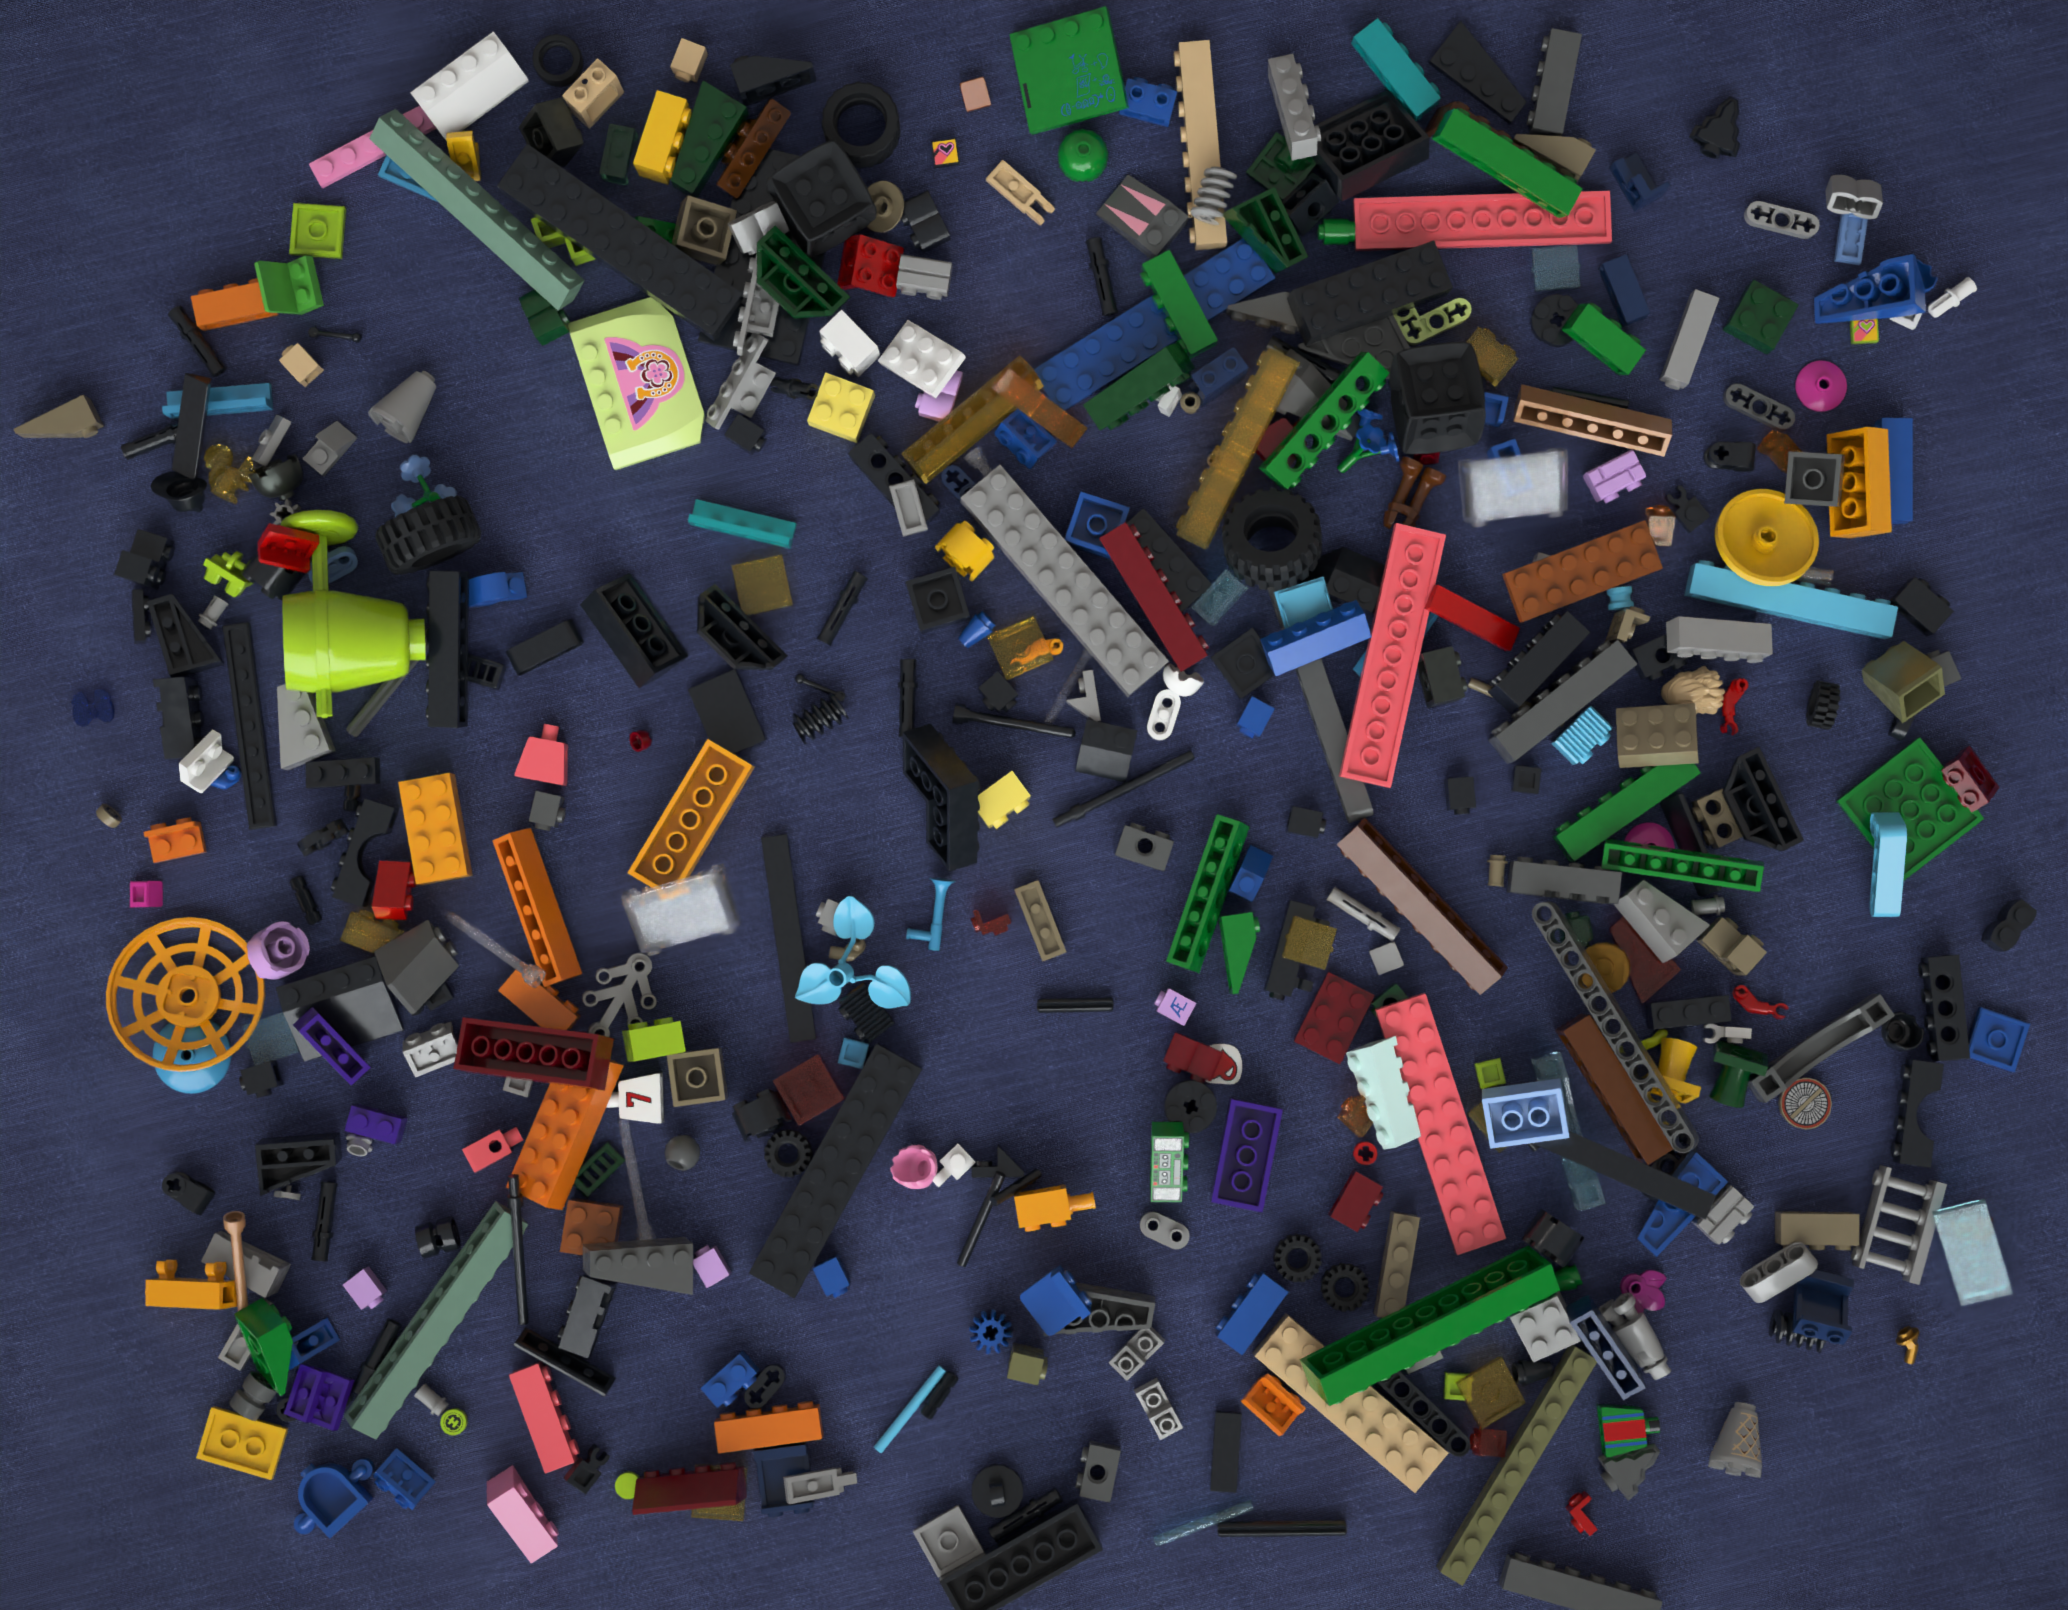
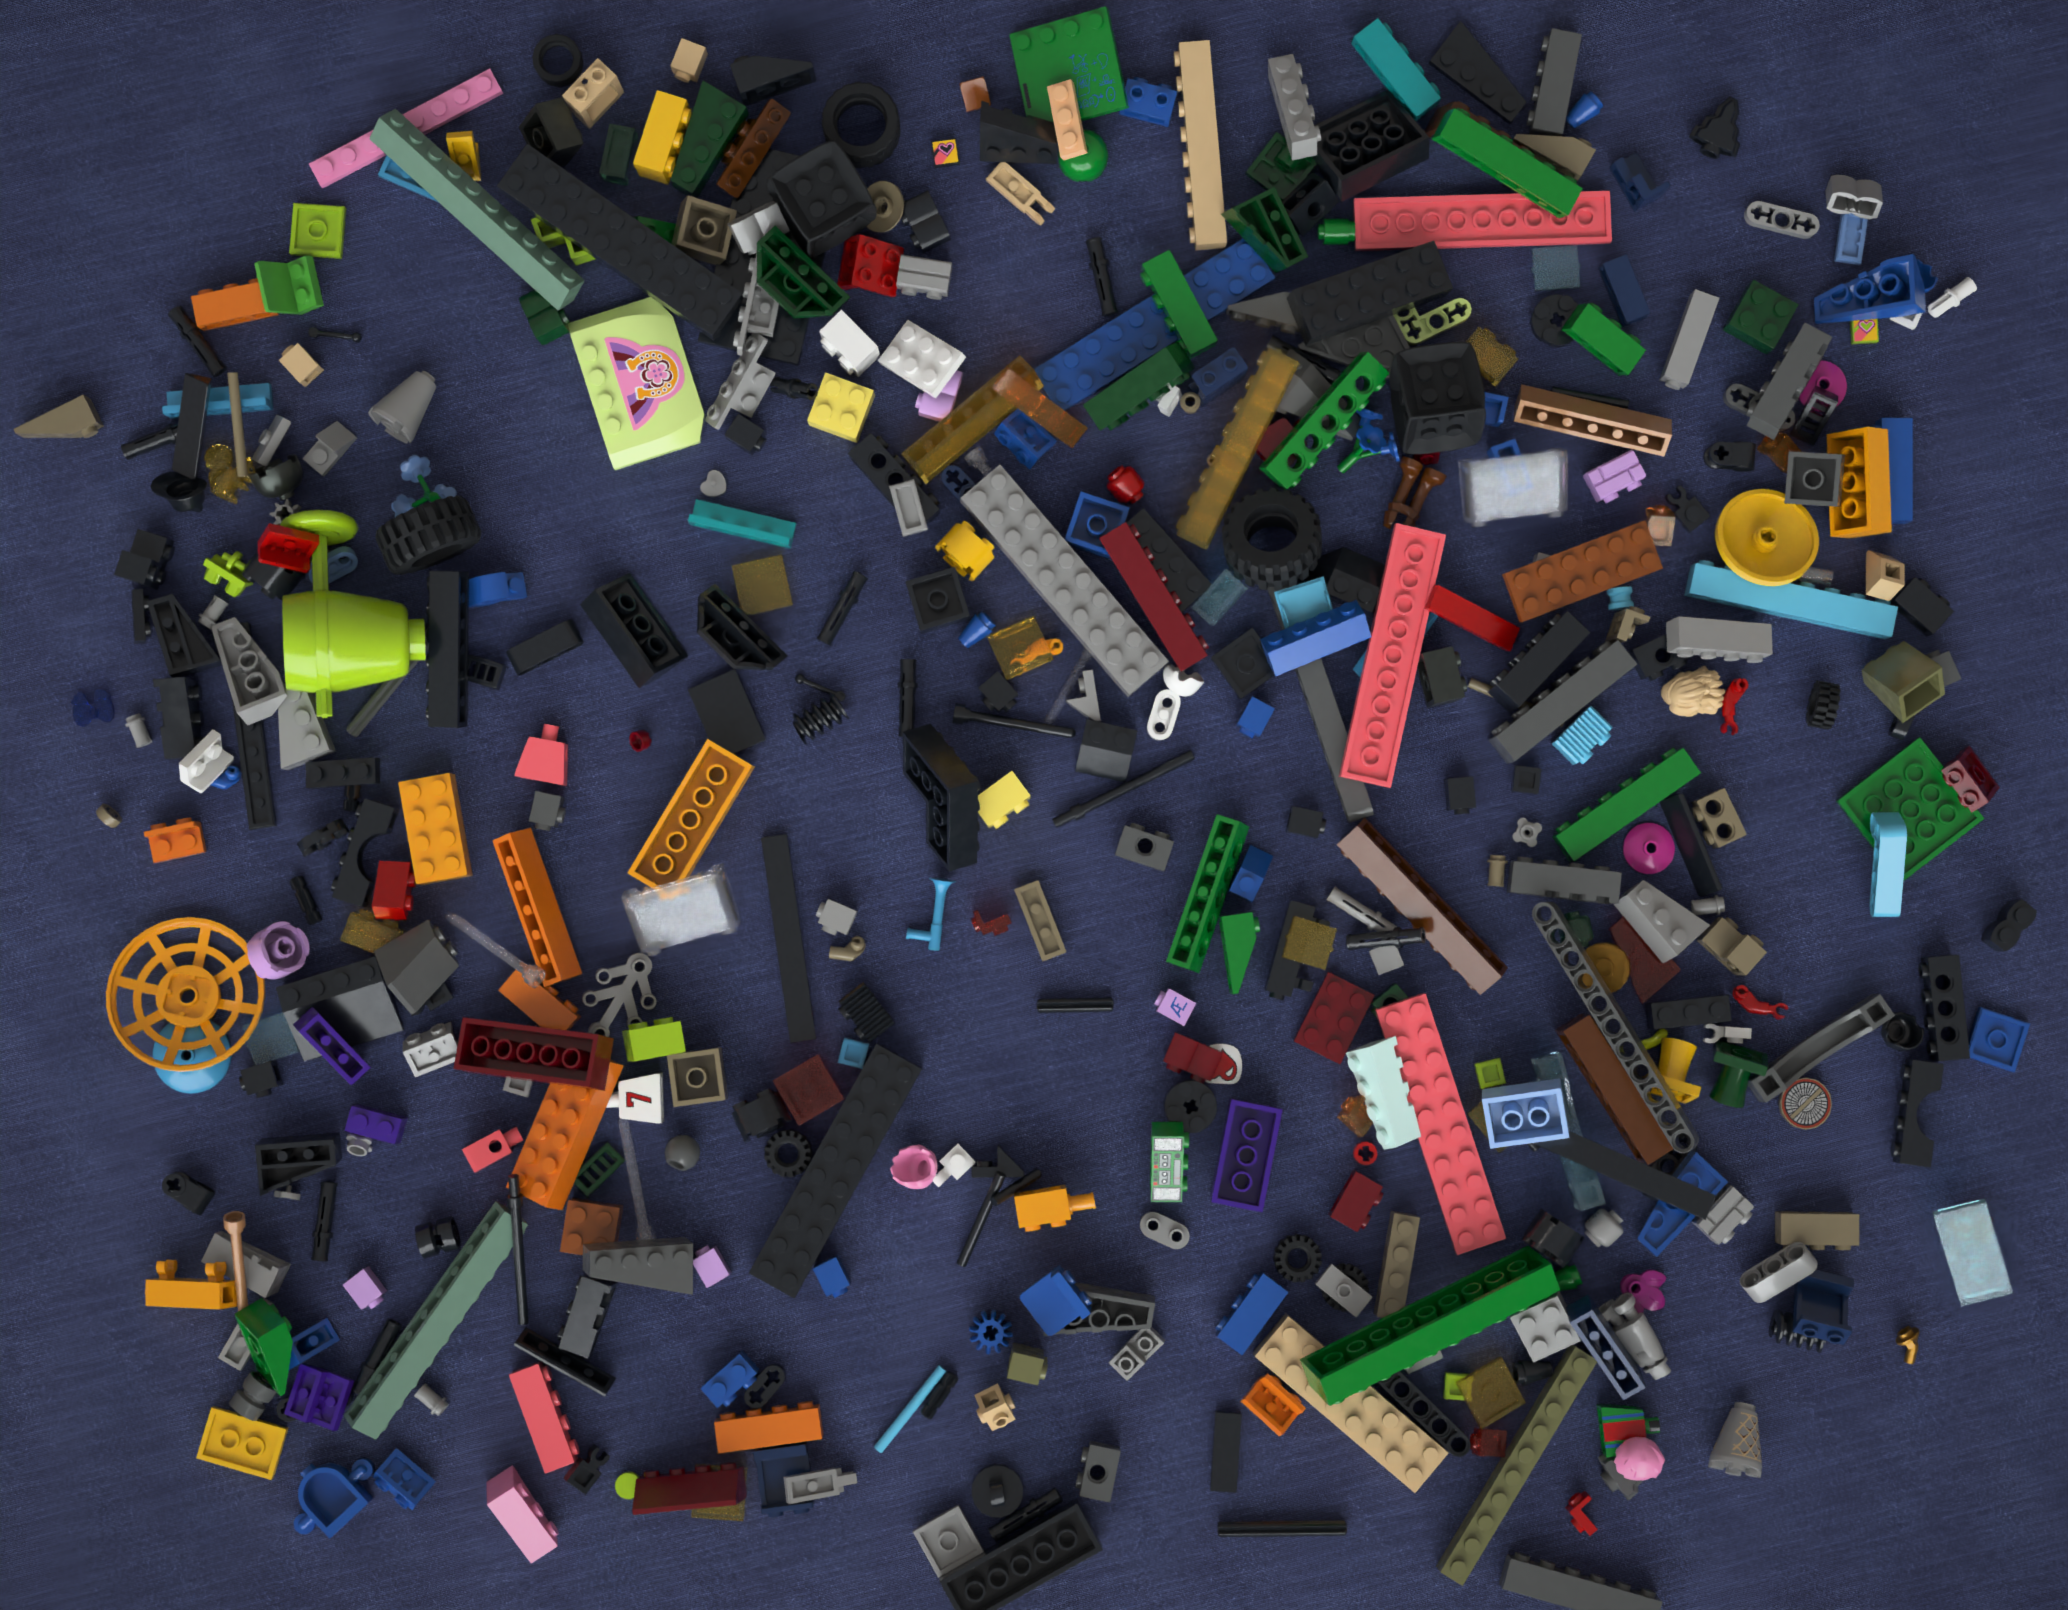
(138, 730): none -> light grey pin
(146, 894): dark pink slope -> none
(237, 423): none -> dark tan bar
(251, 676): none -> light grey wedge
(454, 1421): lime tile -> none
(470, 86): white slope -> none
(714, 485): none -> light grey piece
(823, 985): medium azure plant -> none
(995, 1407): none -> tan brick
(1016, 138): none -> black wedge
(1067, 119): none -> light nougat plate
(1125, 484): none -> red head
(1143, 217): dark grey slope -> none
(1158, 1408): light grey slope -> none
(1203, 1523): clear light blue bar -> none
(1211, 194): light grey piece -> none
(1343, 1290): none -> light grey plate
(1415, 935): none -> black pin
(1520, 836): none -> light grey plate
(1584, 109): none -> blue cone
(1604, 1227): none -> light grey head
(1639, 1459): none -> bright pink hair
(1657, 735): dark tan brick -> none
(1683, 865): green brick -> none
(1759, 804): black wedge -> none
(1788, 381): none -> dark grey wedge
(1822, 395): none -> black slope
(1883, 575): none -> tan slope
(1918, 1244): light grey fence -> none

